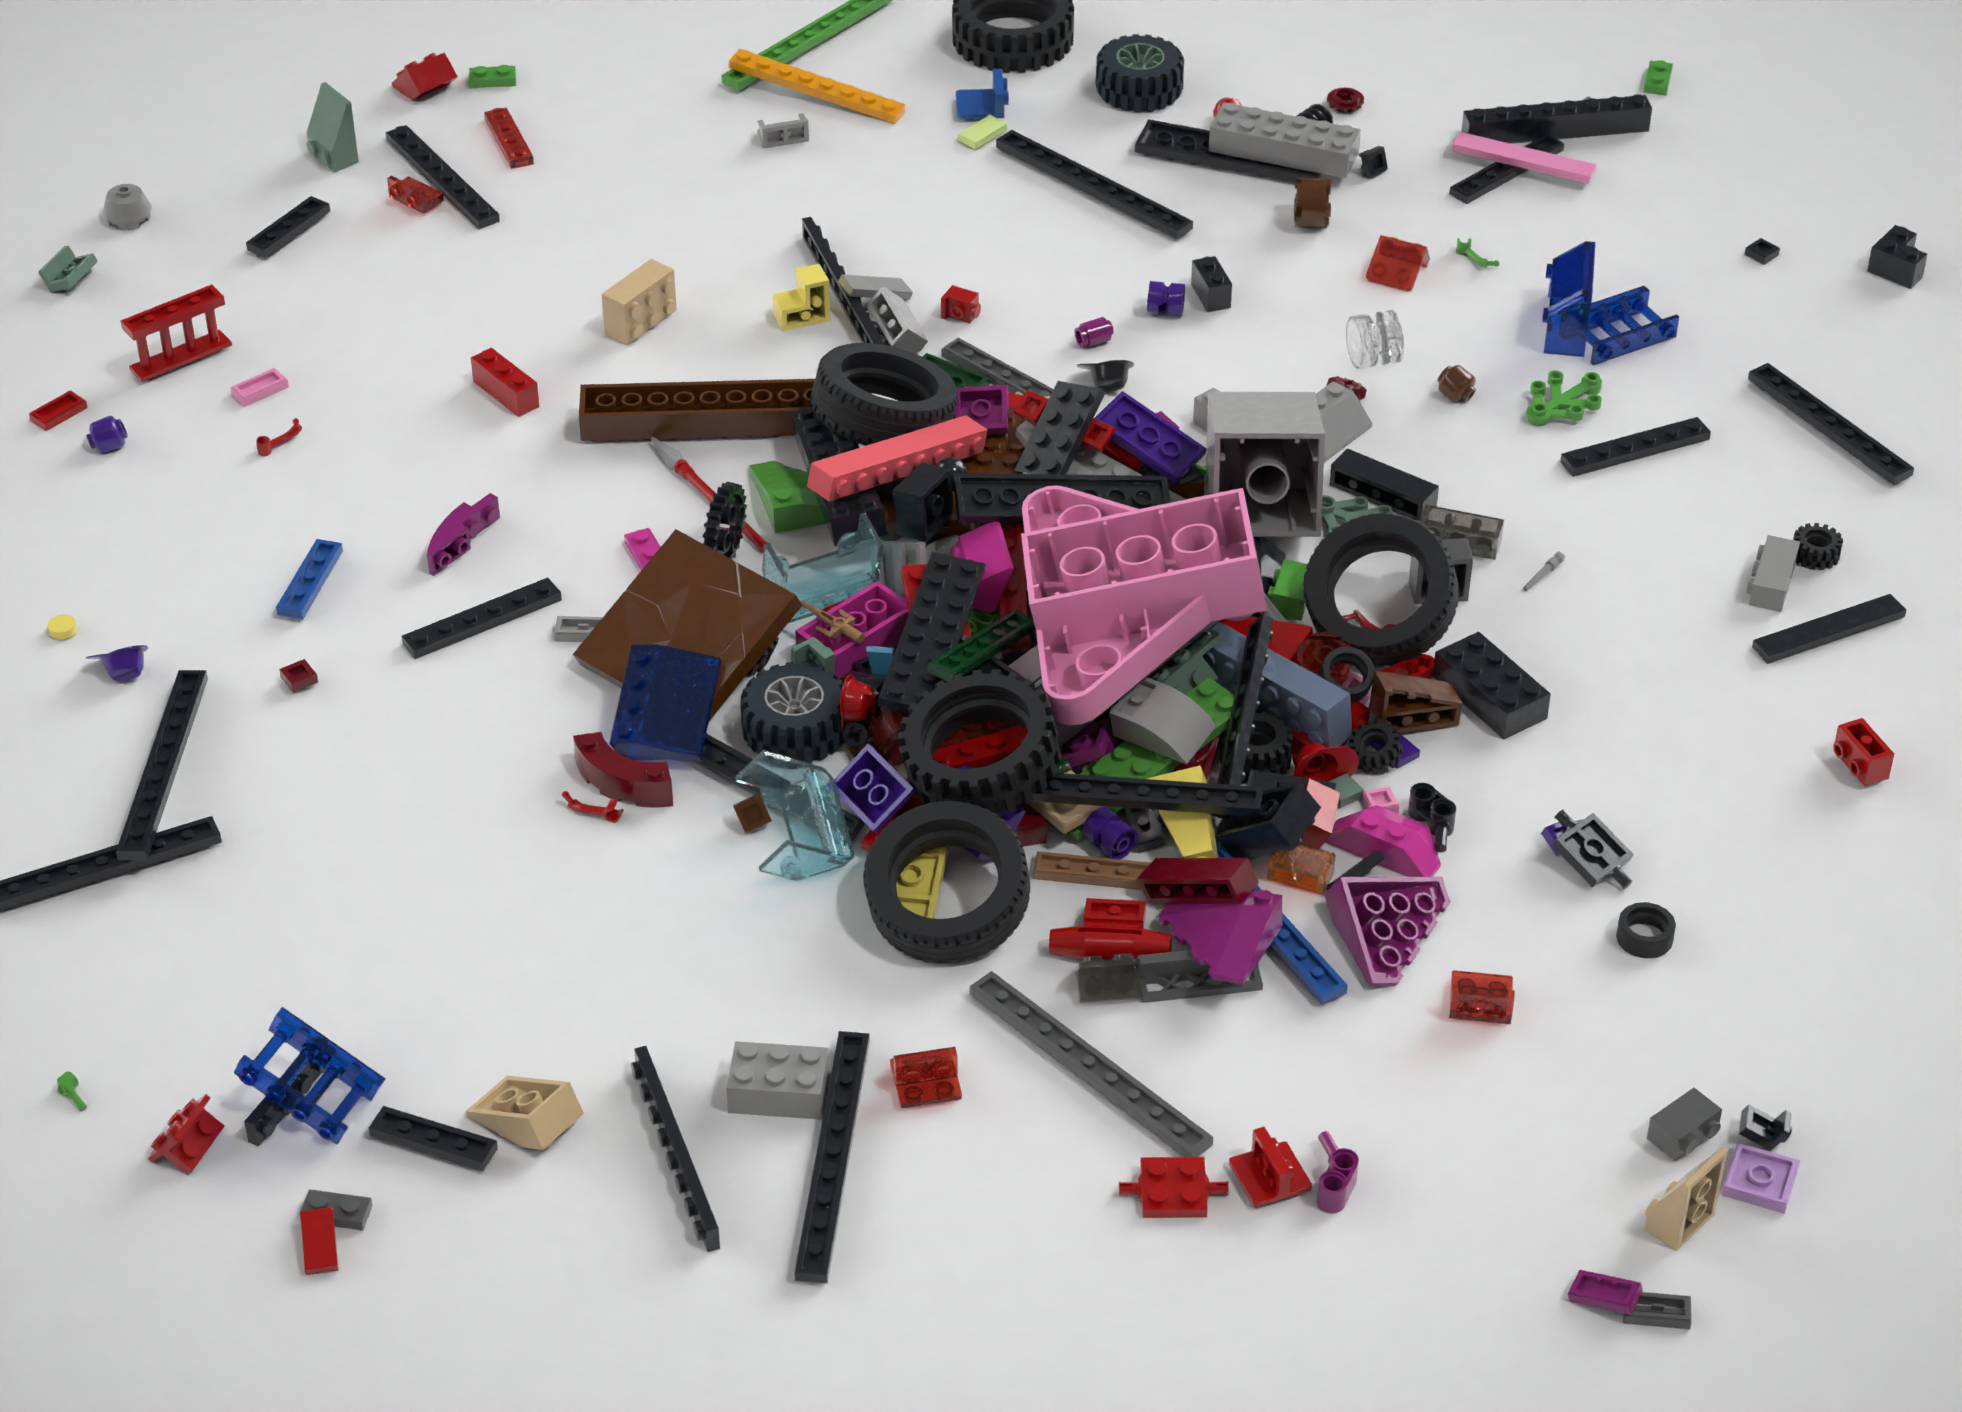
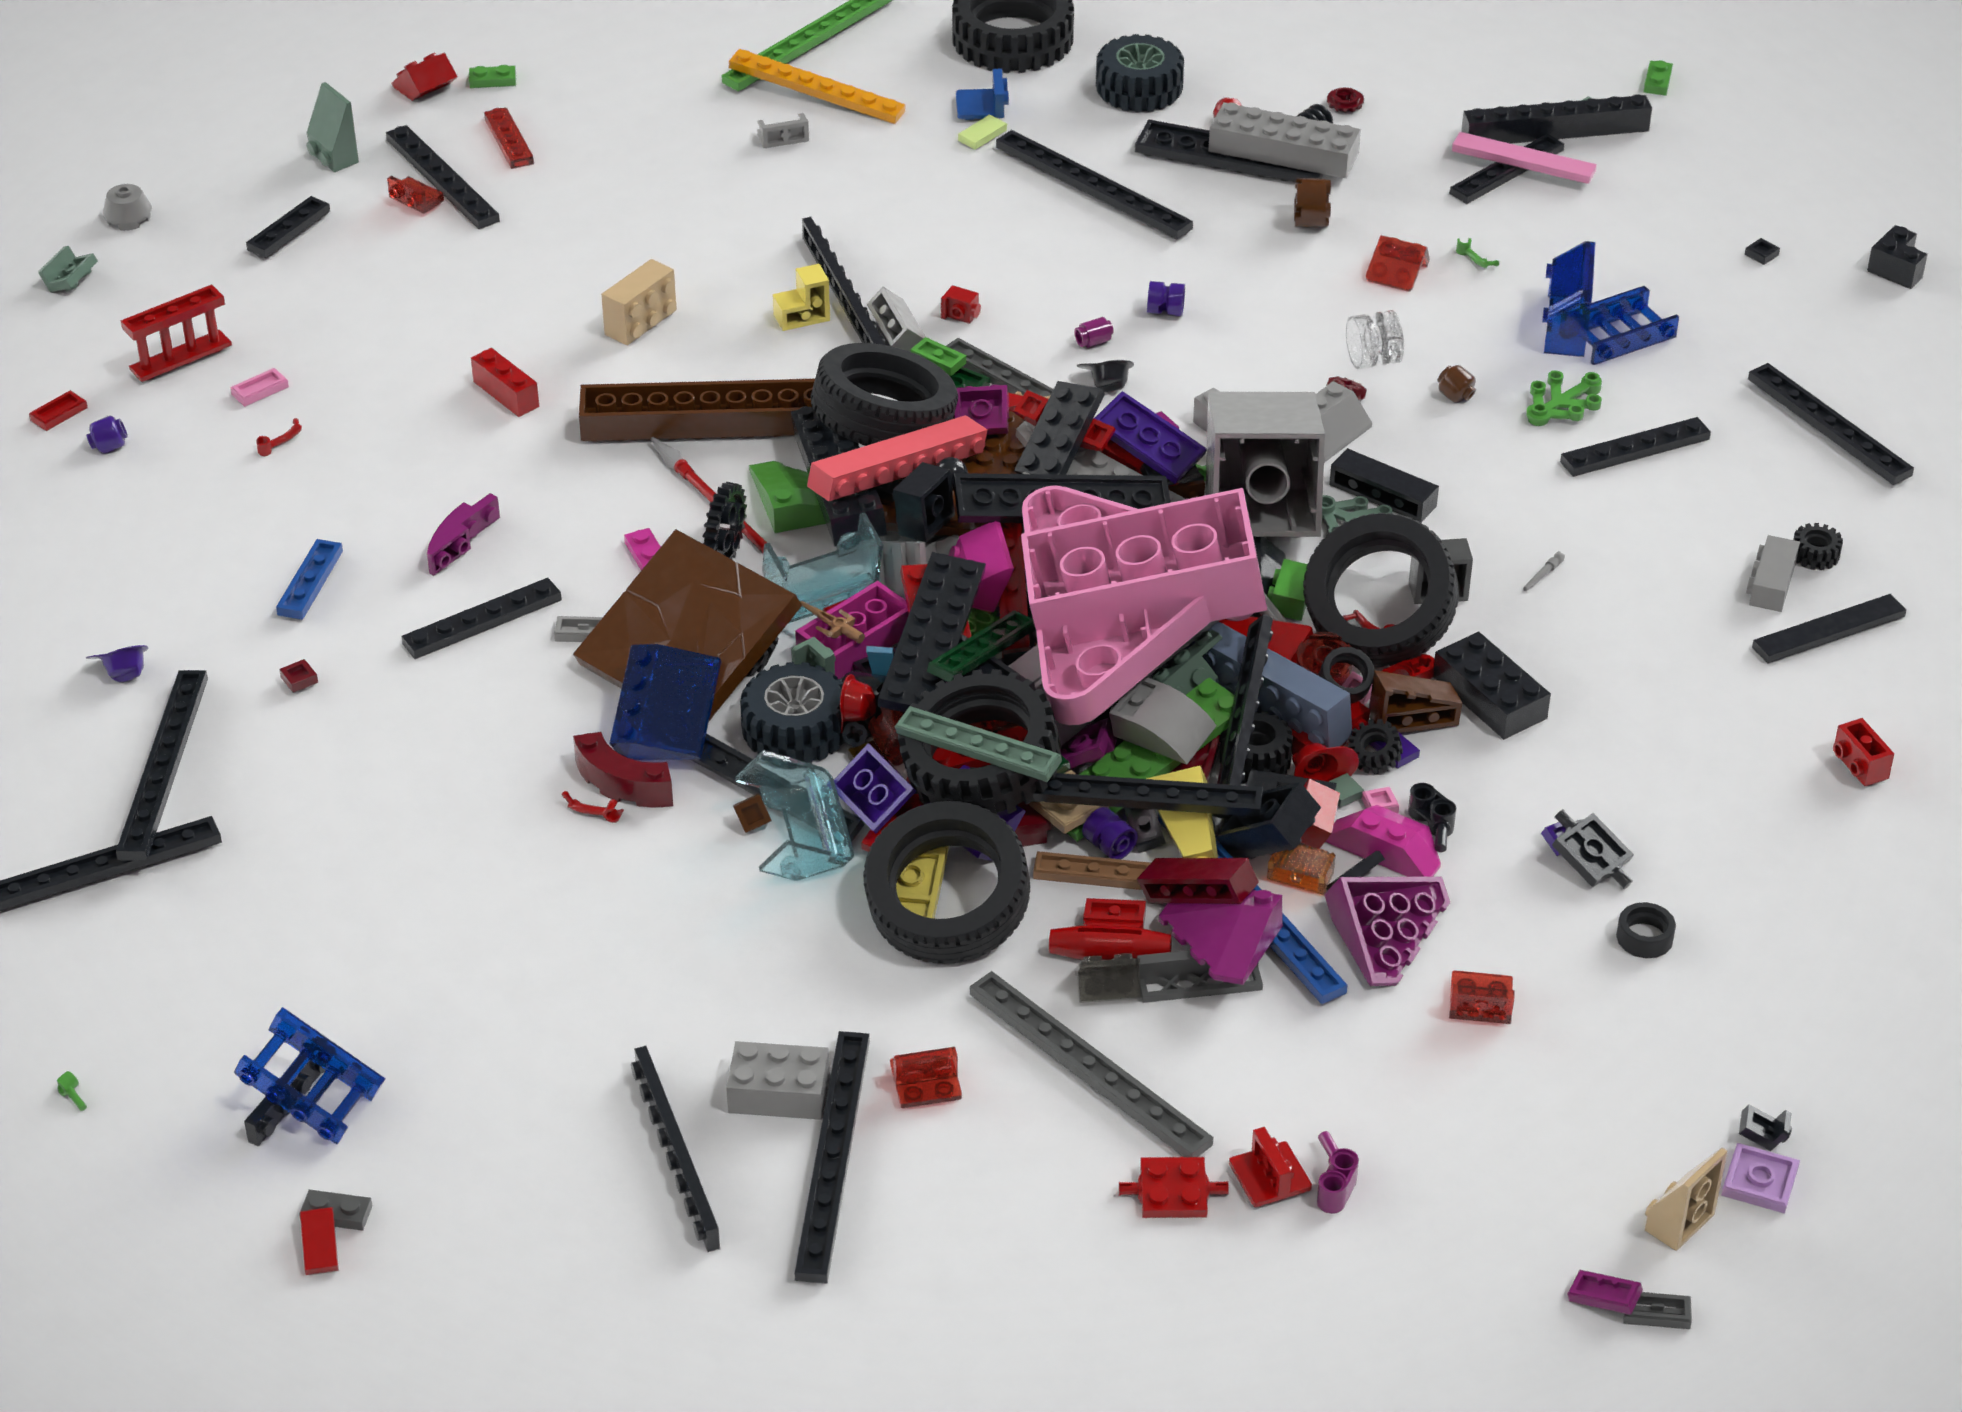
(62, 627): light yellow tile -> none
(188, 1136): red bracket -> none
(433, 1138): black plate -> none
(528, 1110): tan slope -> none
(869, 285): light grey tile -> none
(941, 355): none -> bright green plate
(978, 743): none -> sand green tile
(1211, 284): black brick -> none
(1373, 161): black tile -> none
(1481, 531): clear smoke brick -> none
(1684, 1124): dark grey brick -> none

